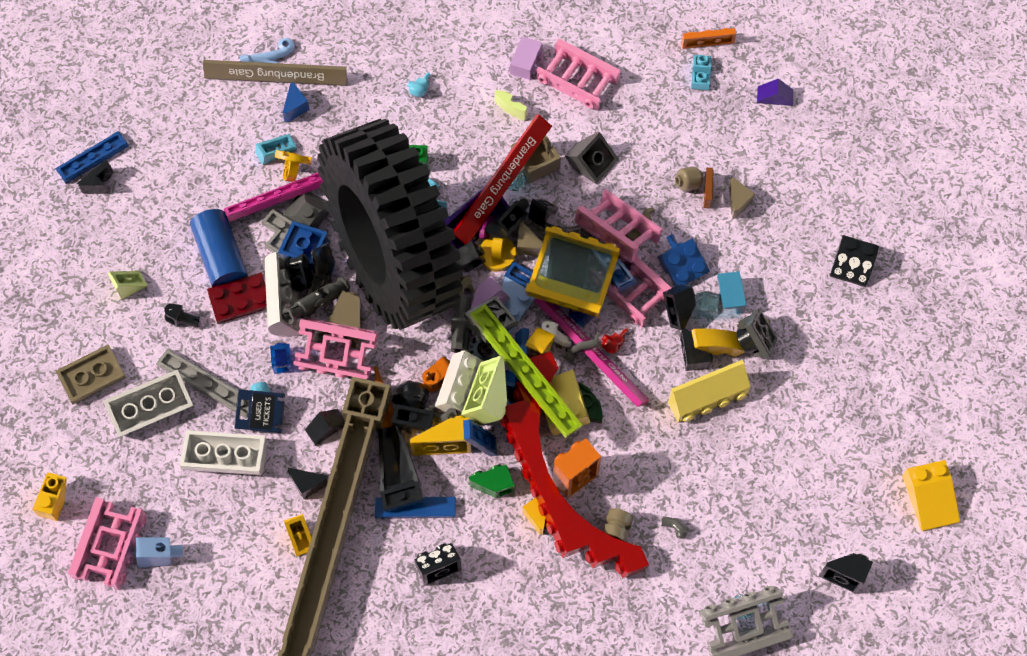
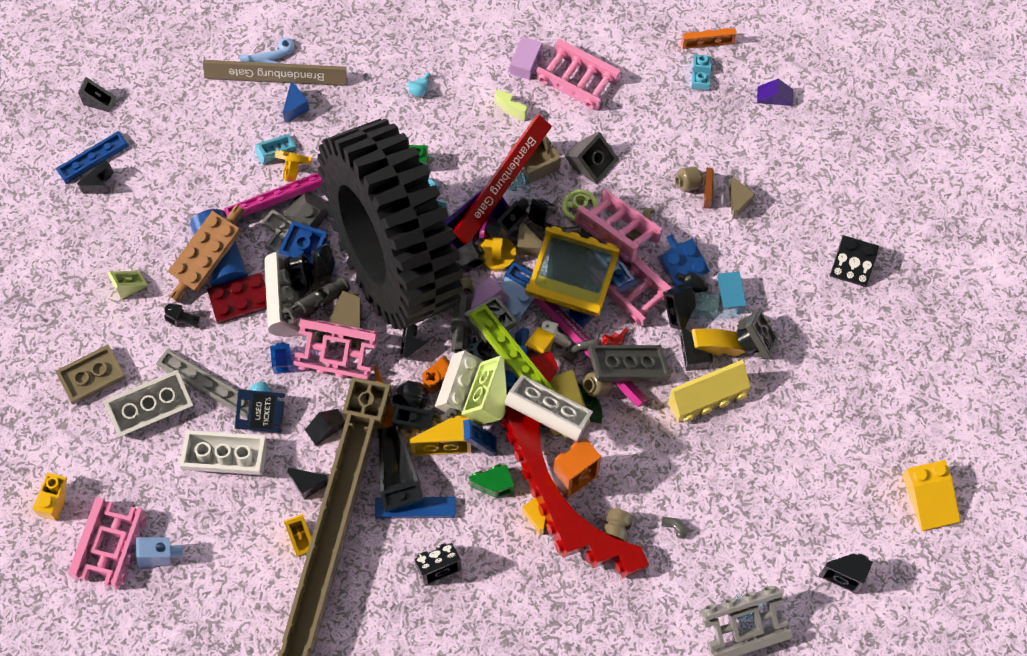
(95, 96): none -> black slope
(205, 251): none -> medium nougat plate
(408, 344): none -> black slope
(548, 407): none -> white brick
(581, 197): none -> yellowish green piece
(596, 388): none -> dark tan head
(629, 363): none -> dark grey plate
(696, 281): none -> black plant

